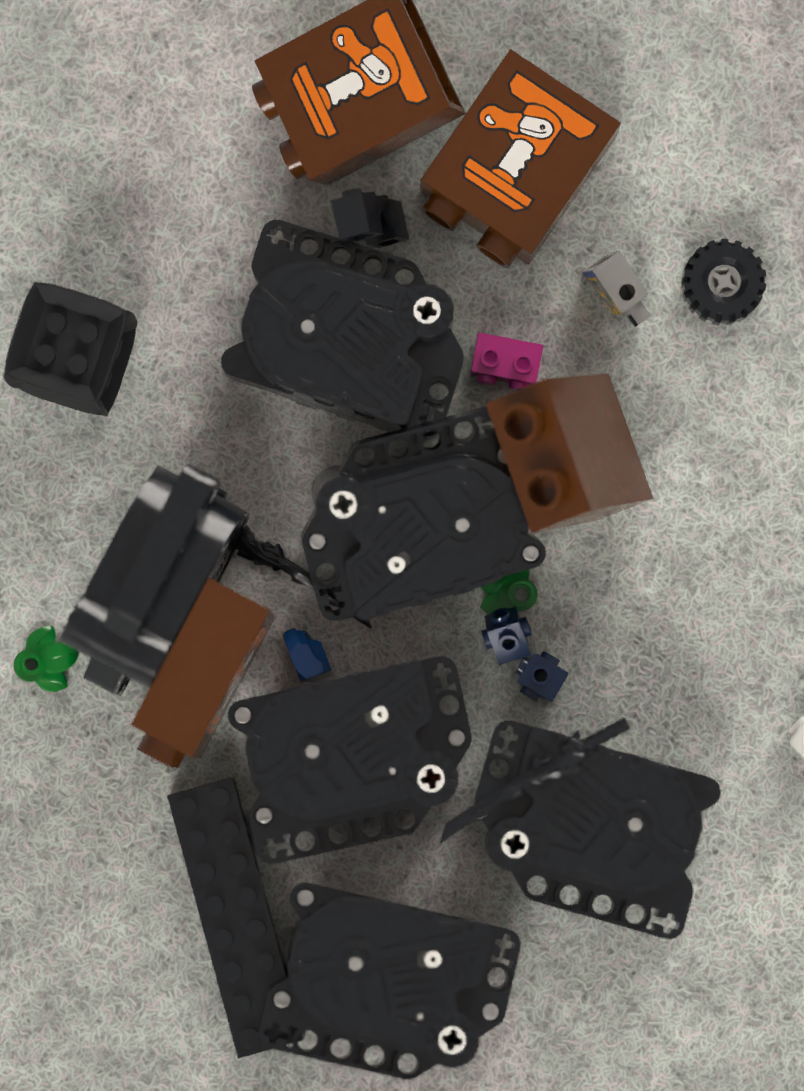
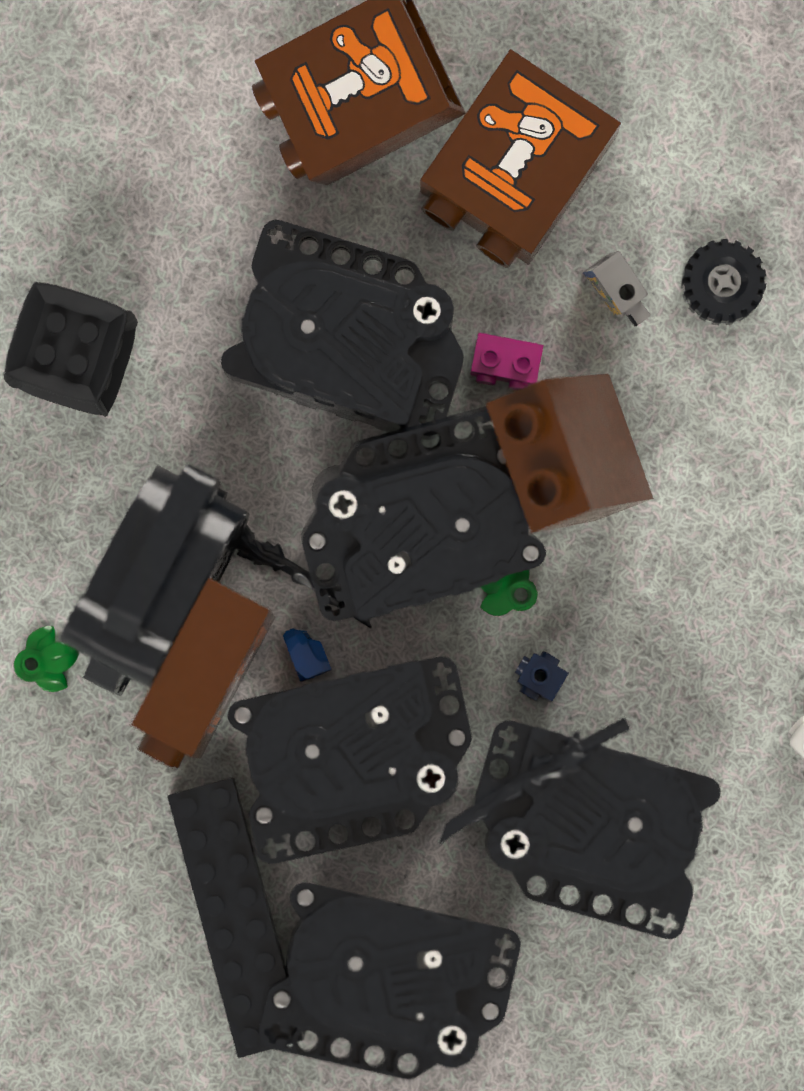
(369, 218): black arch -> none
(507, 634): dark blue brick -> none

